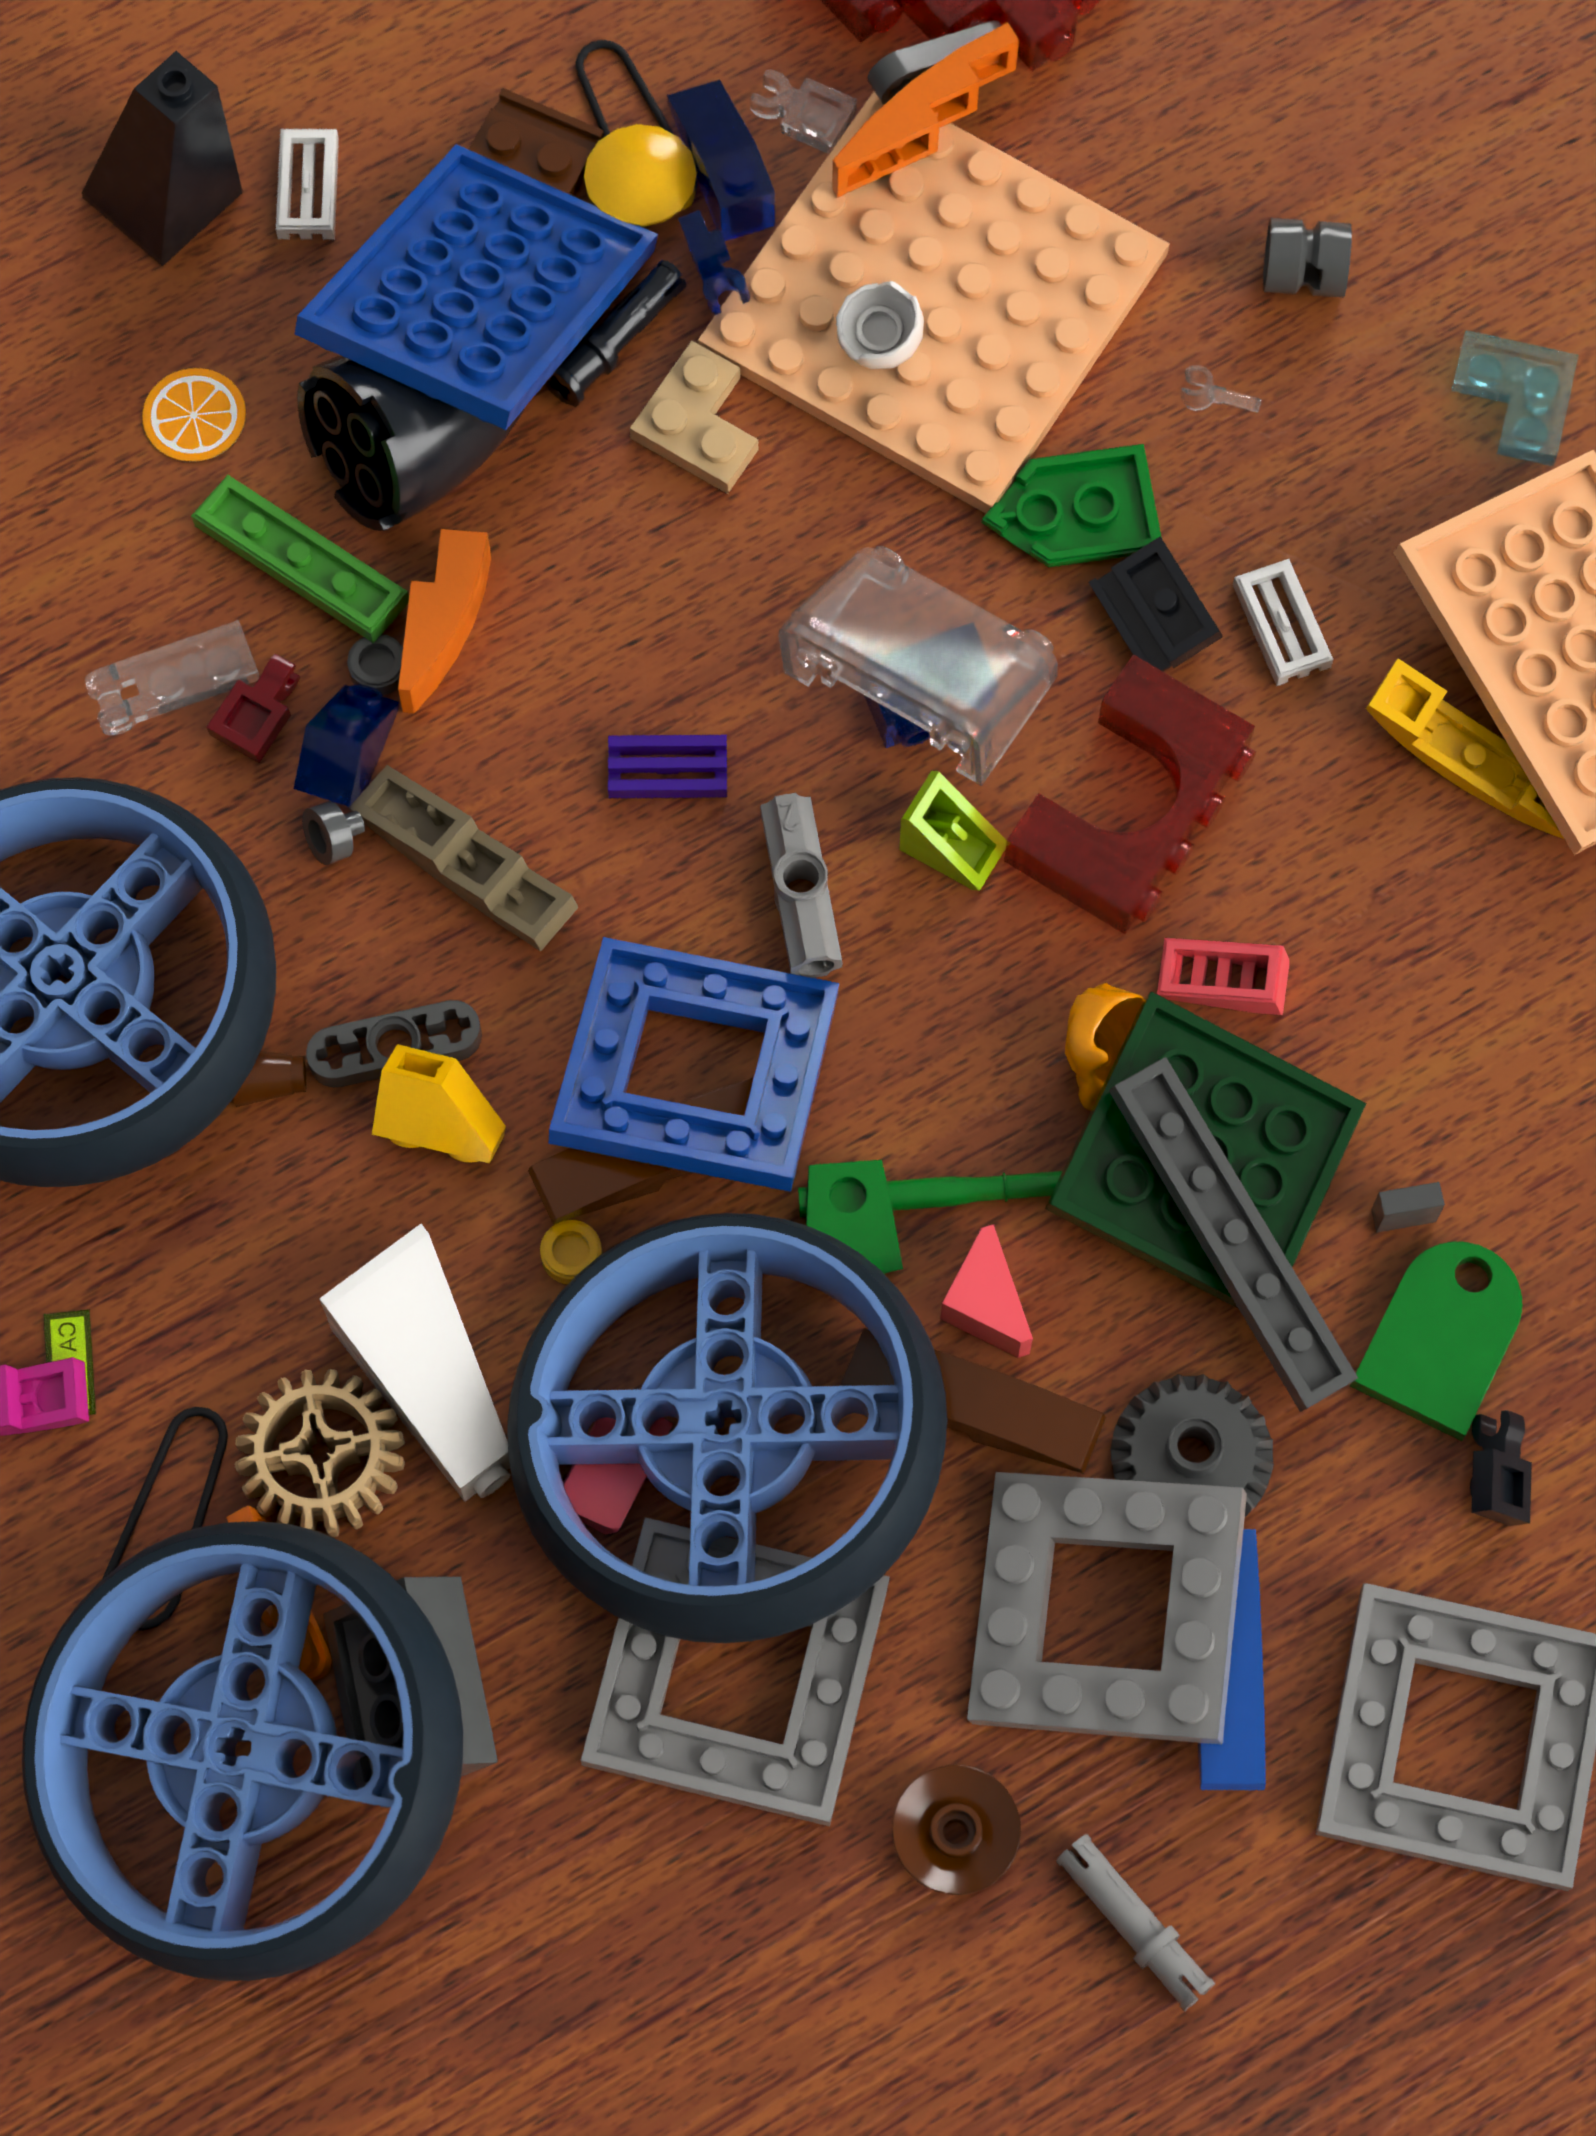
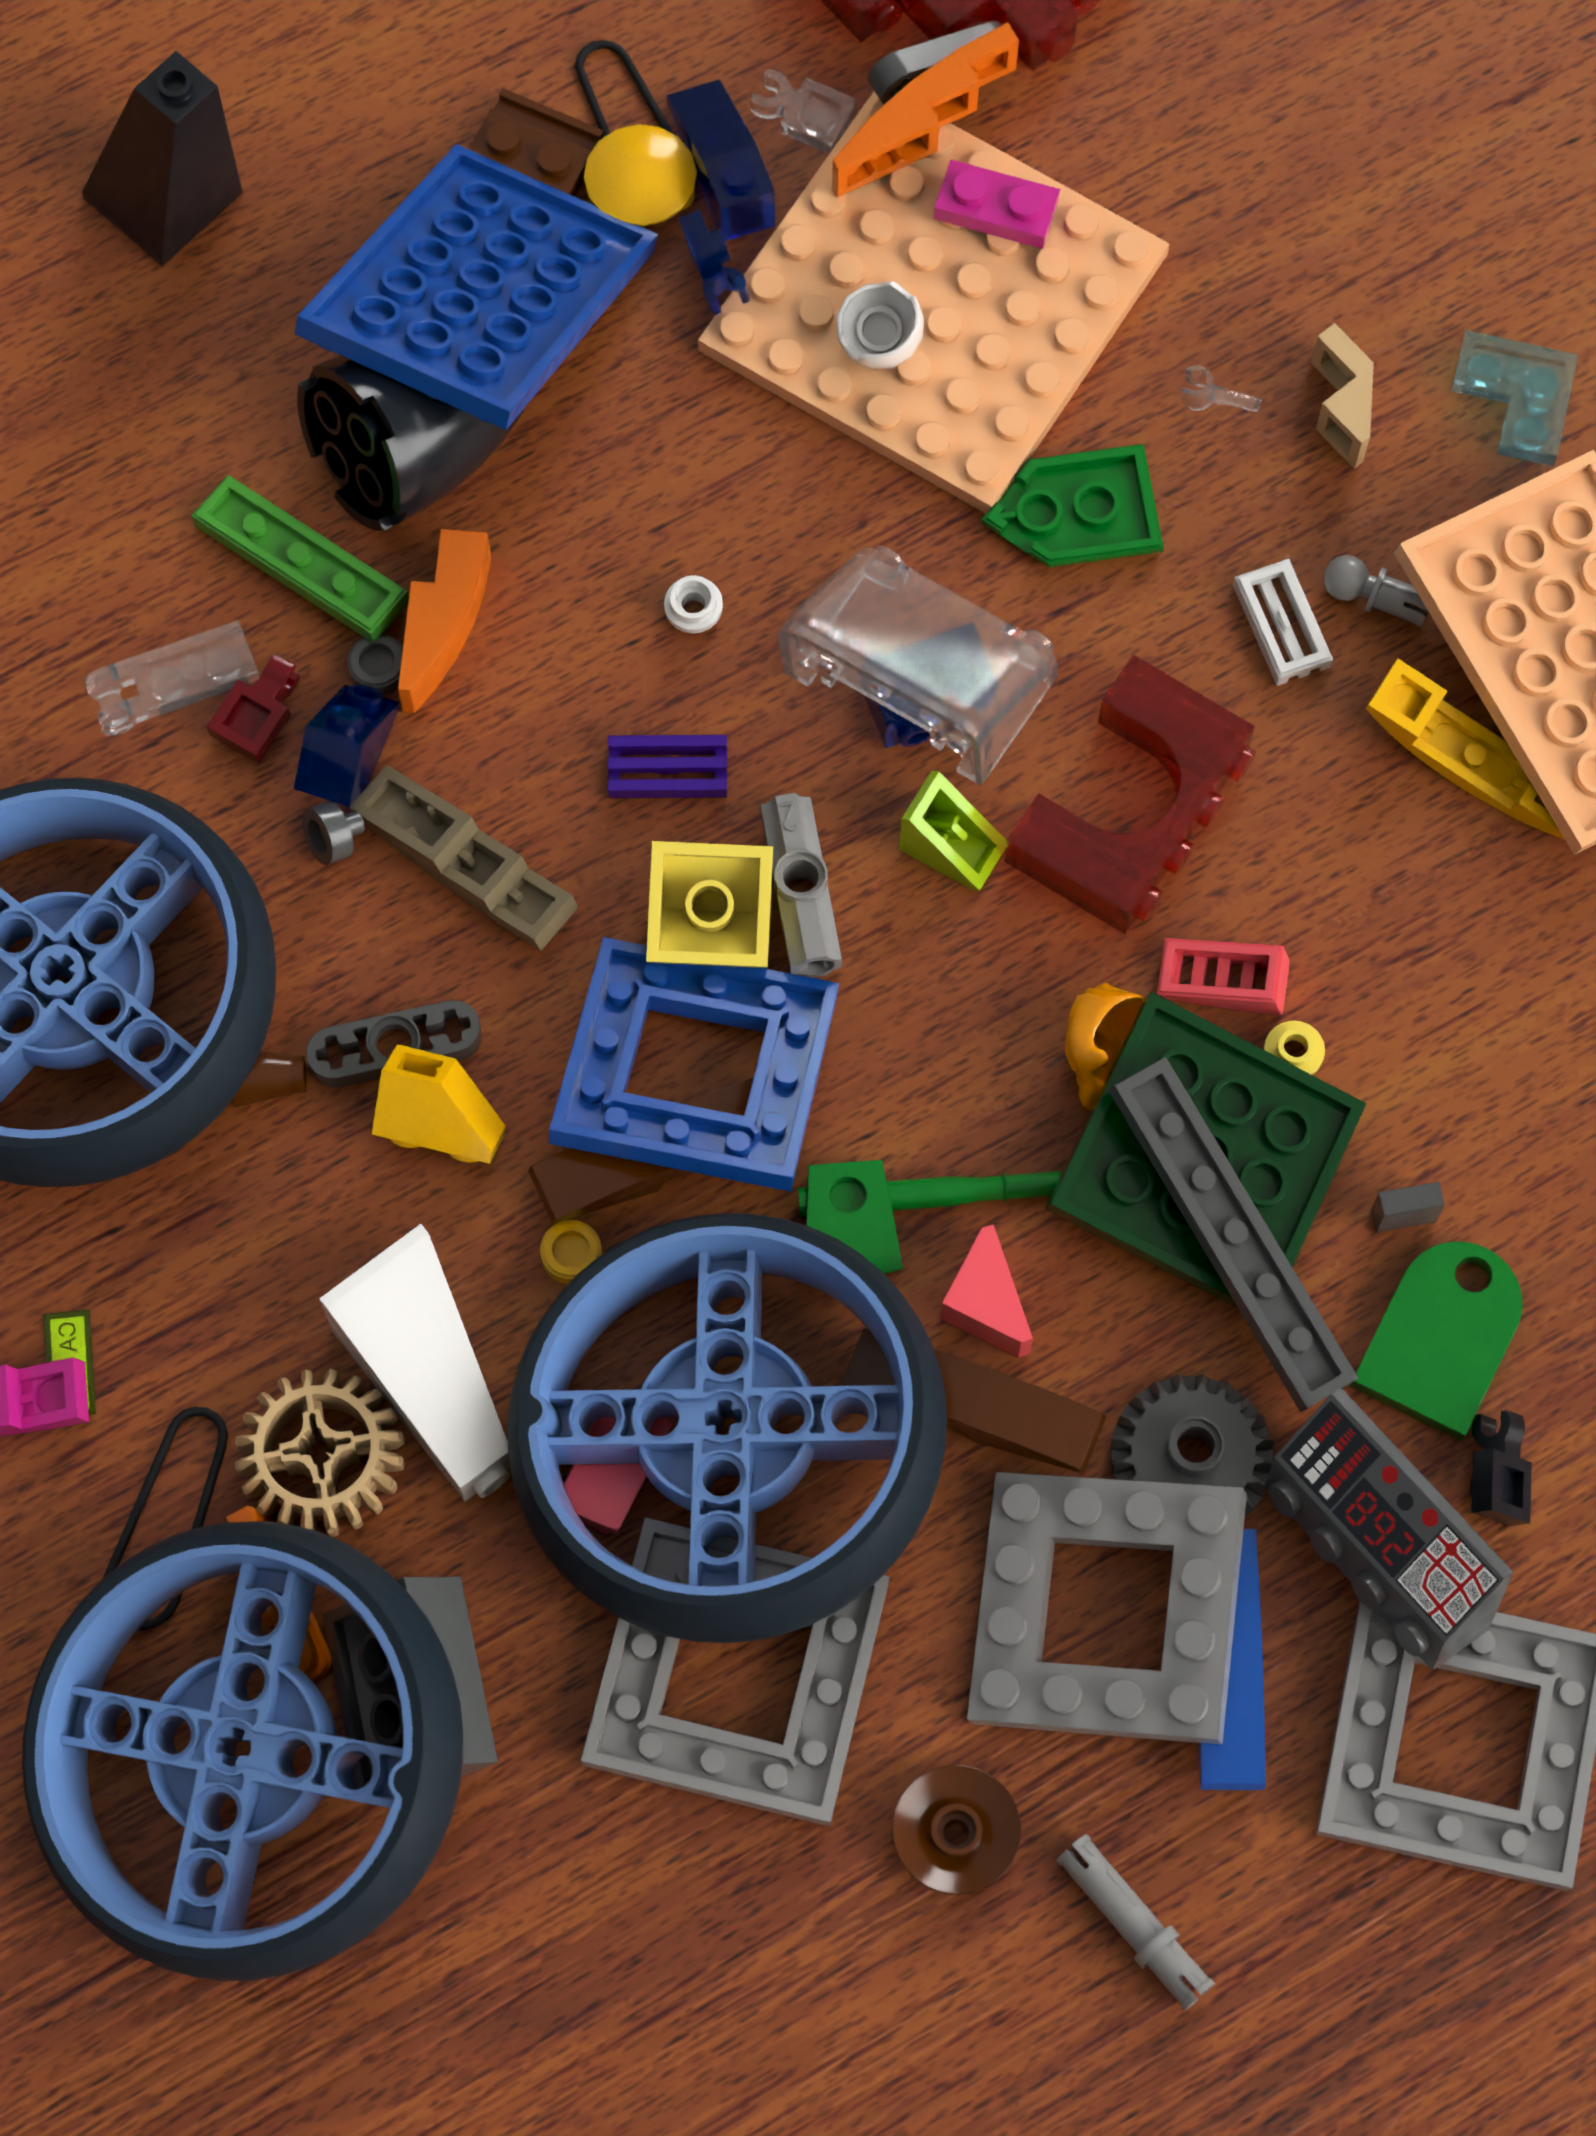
(194, 414): light orange sticker -> none
(306, 224): white tile -> none
(600, 346): black pin -> none
(683, 423): tan plate -> none
(693, 589): none -> white plate
(710, 904): none -> light yellow slope
(996, 204): none -> dark pink plate
(1156, 607): black plate -> none
(1300, 1032): none -> light yellow plate
(1307, 257): dark grey wheel -> none
(1347, 413): none -> tan slope
(1349, 578): none -> light grey pin
(1388, 1531): none -> slope

